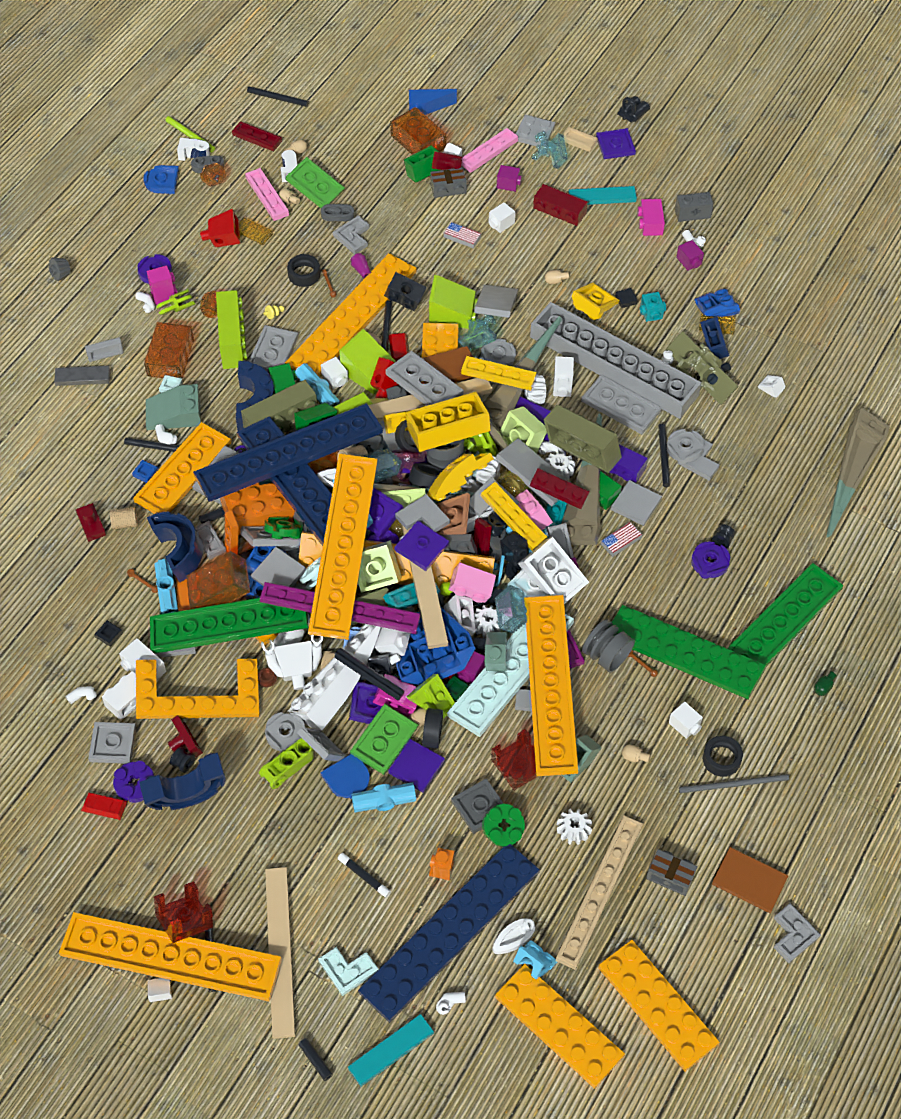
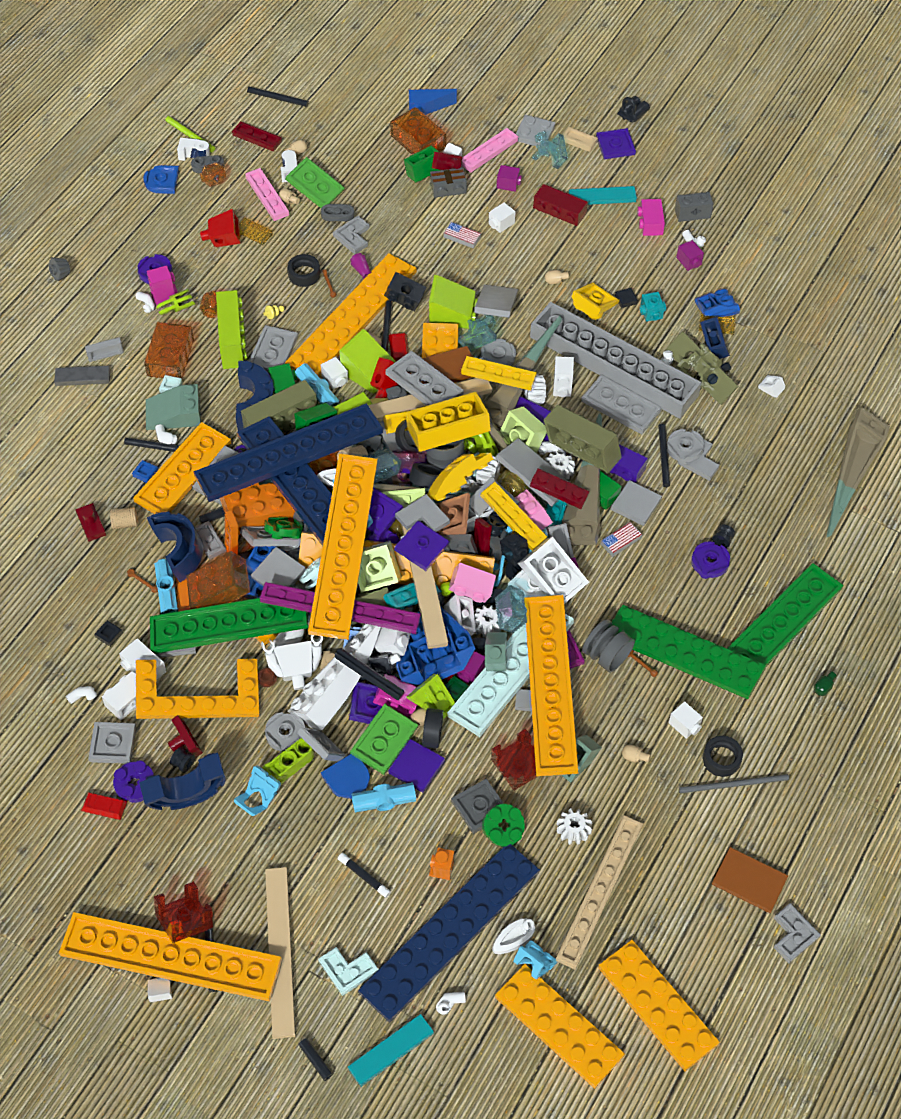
(260, 783): none -> medium azure piece
(671, 872): dark grey brick -> none

